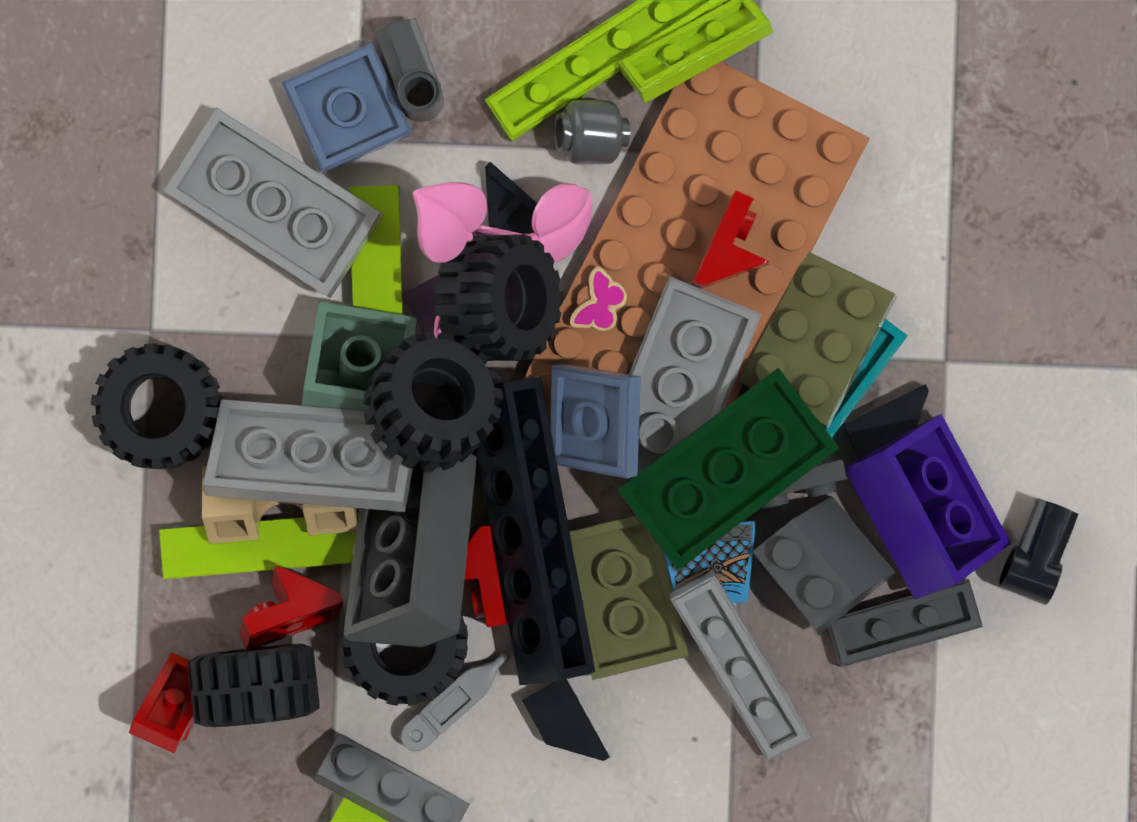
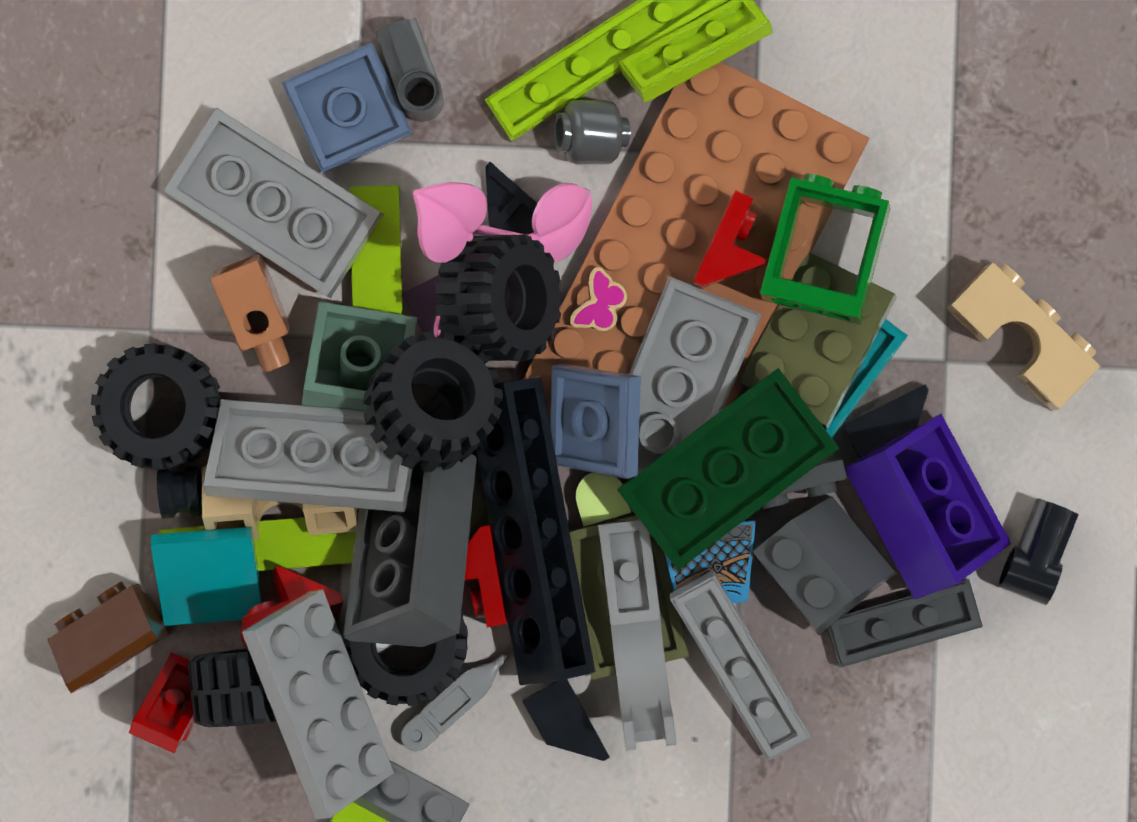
(106, 636): none -> reddish brown slope
(179, 492): none -> black wheel
(206, 575): none -> teal tile
(249, 288): none -> nougat torso
(318, 703): none -> light grey plate
(599, 498): none -> yellowish green tile
(636, 633): none -> light grey piece
(813, 299): none -> green window
(1058, 361): none -> tan arch

